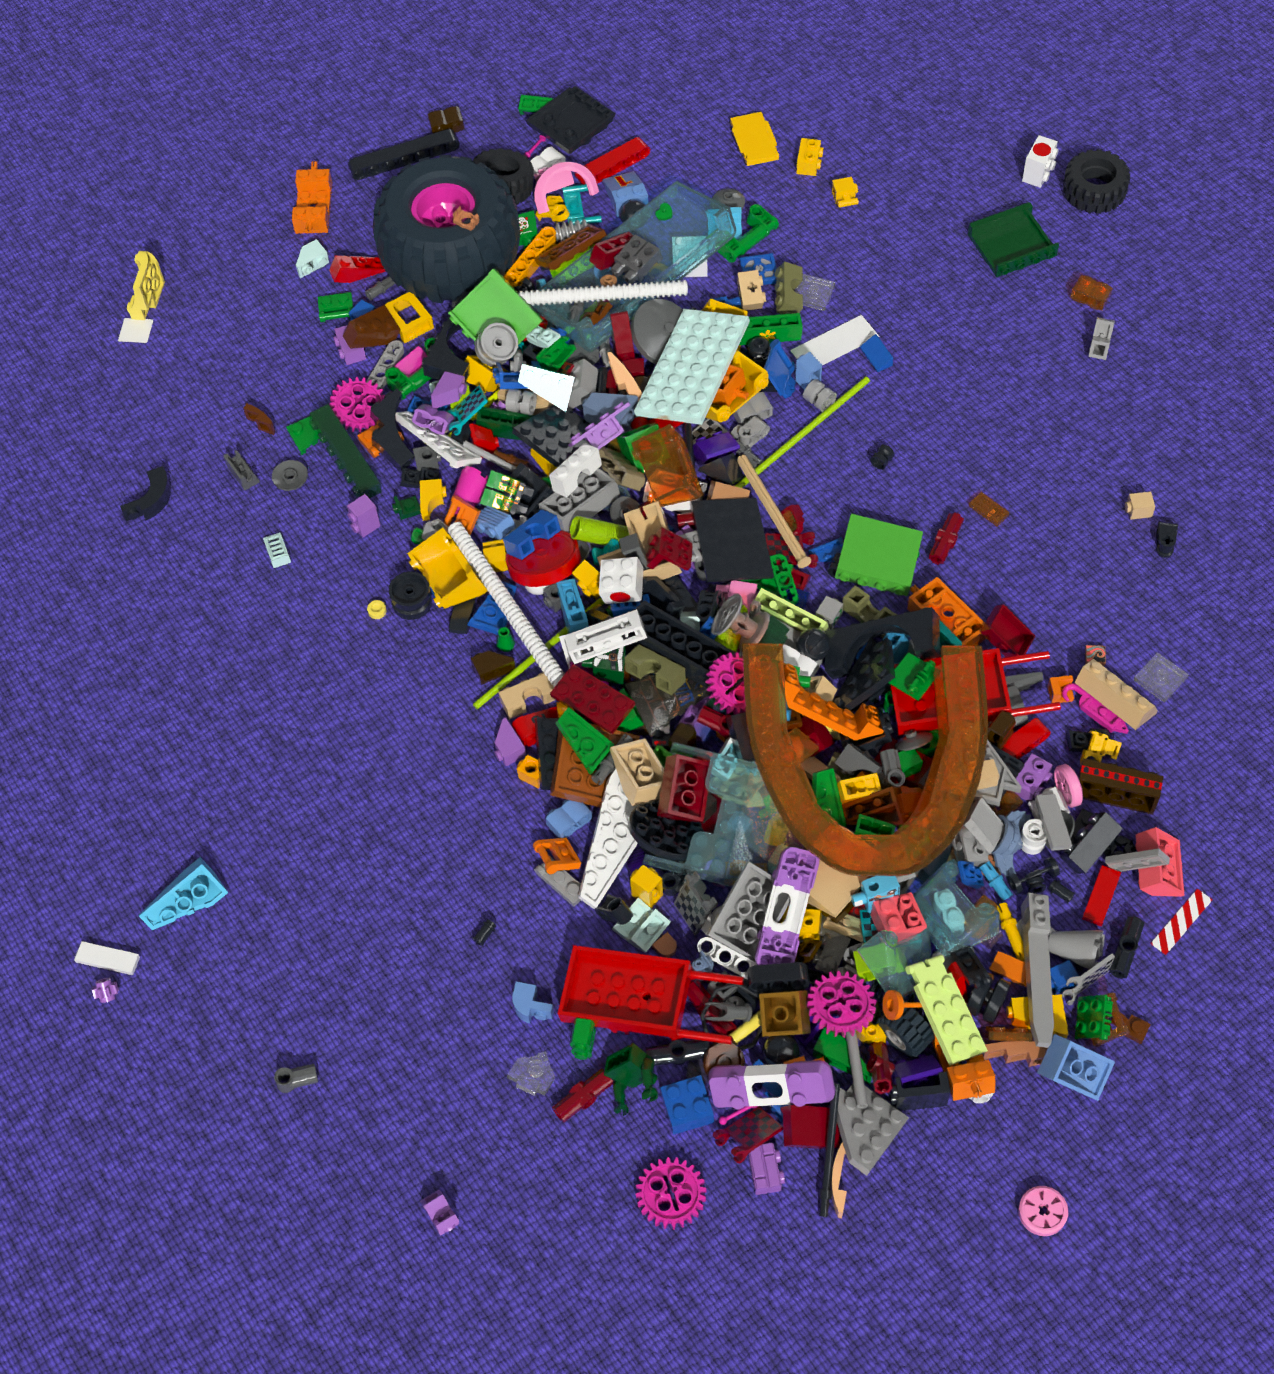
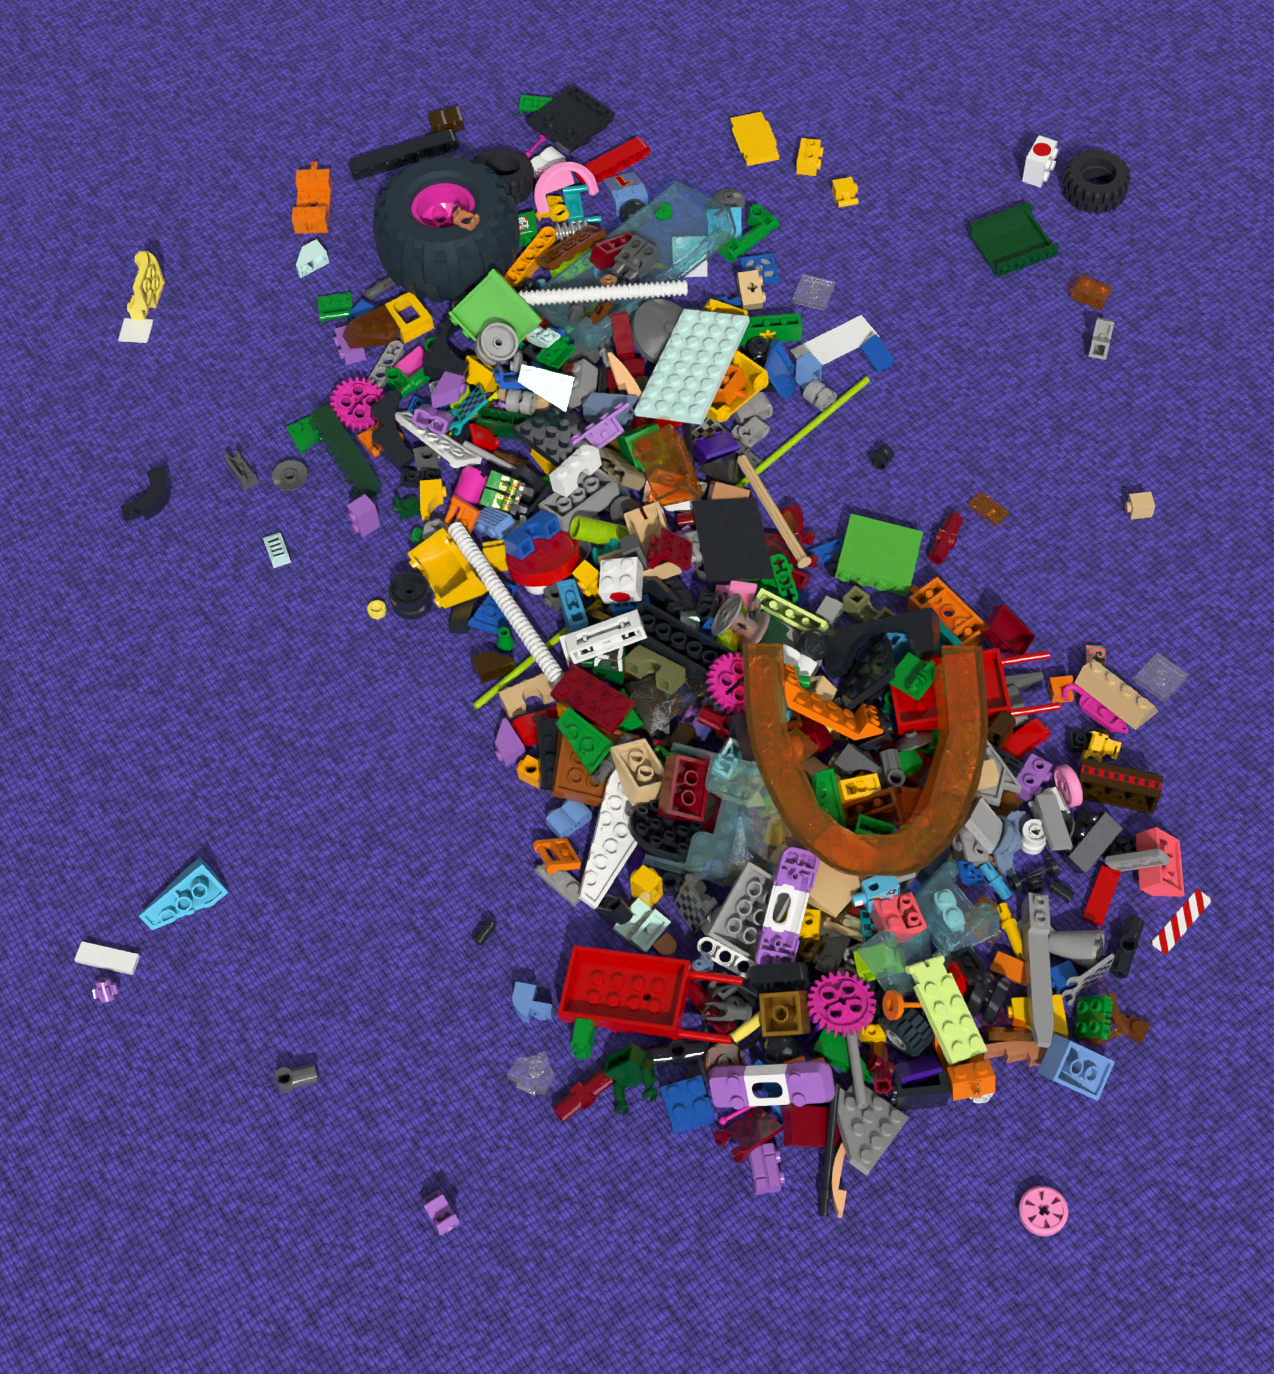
(262, 420): reddish brown slope -> none
(353, 268): red slope -> none
(688, 1187): dark pink gear -> none
(787, 280): olive arch -> none
(1166, 538): black piece -> none

